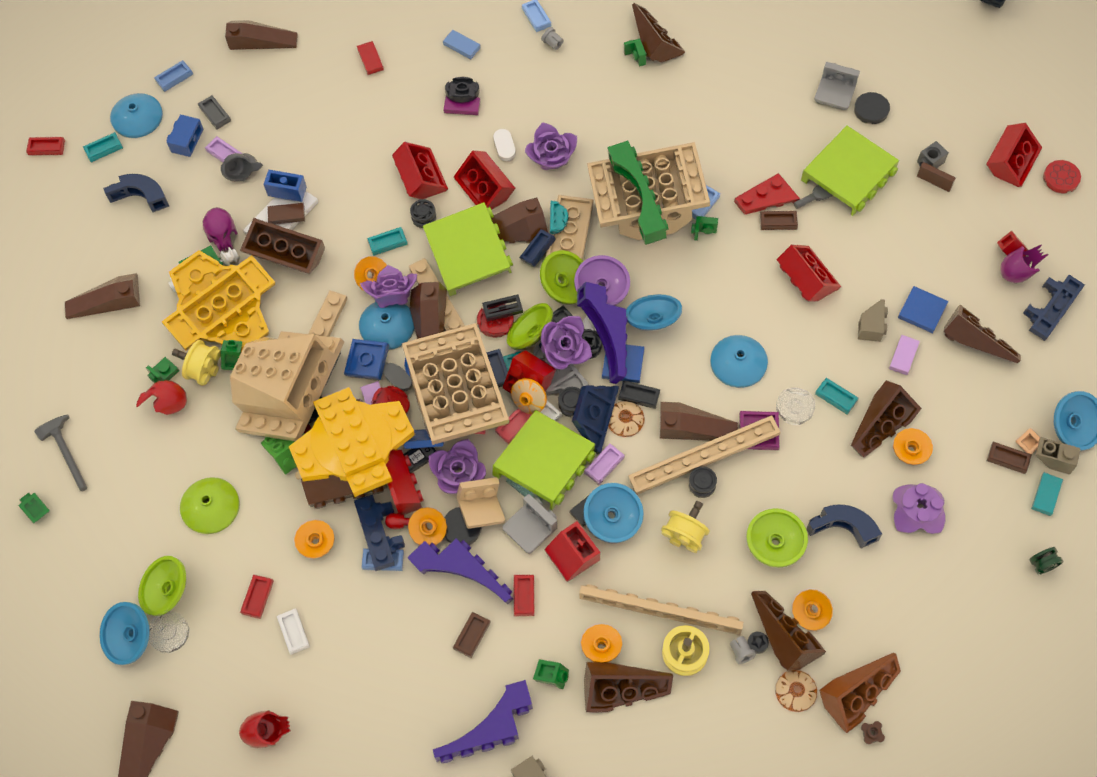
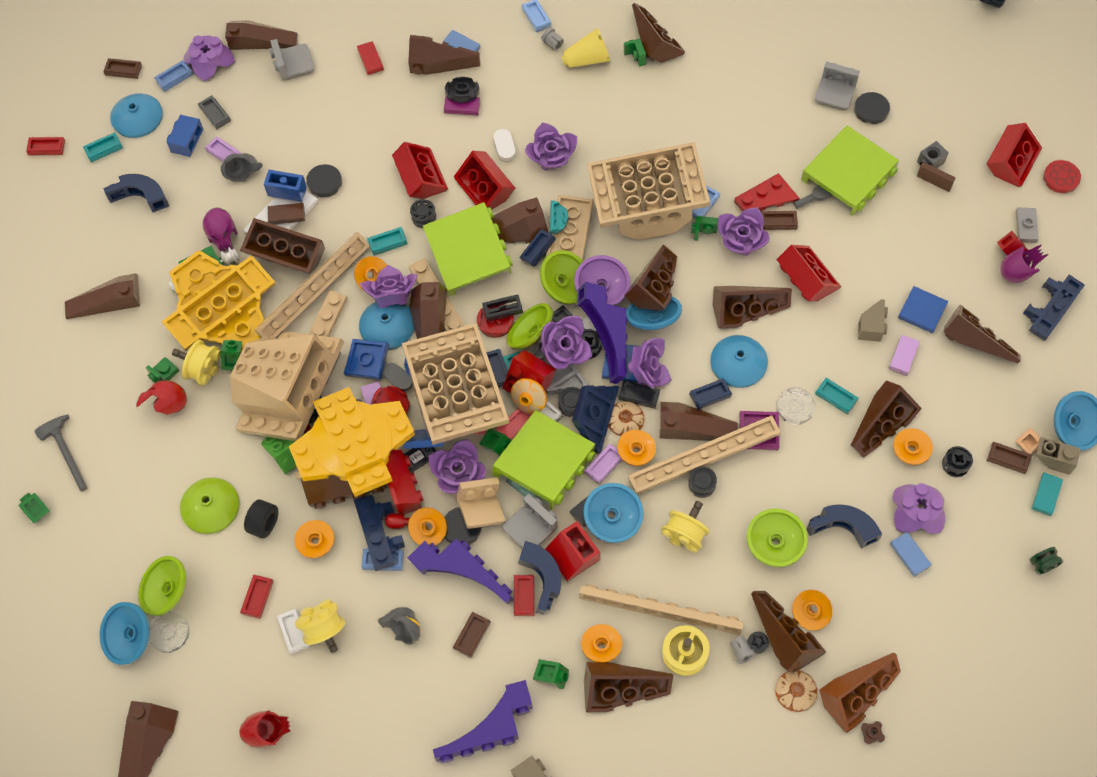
(122, 68): none -> reddish brown tile
(206, 54): none -> medium lavender brick
(261, 518): none -> black tyre
(291, 60): none -> light grey bracket
(312, 287): none -> tan plate
(321, 624): none -> light yellow wheel
(324, 180): none -> black tile
(403, 624): none -> dark grey hair
(432, 57): none -> reddish brown wedge
(495, 441): none -> green bracket
(544, 564): none -> dark blue arch
(586, 51): none -> light yellow cone
(624, 162): green arch -> none
(636, 440): none -> light orange dish
(646, 363): none -> medium lavender brick
(654, 283): none -> reddish brown wedge
(710, 394): none -> dark blue tile
(742, 304): none -> reddish brown wedge
(749, 223): none -> medium lavender brick
(910, 554): none -> medium blue tile
(957, 461): none -> black wheel
(1027, 224): none -> light grey plate

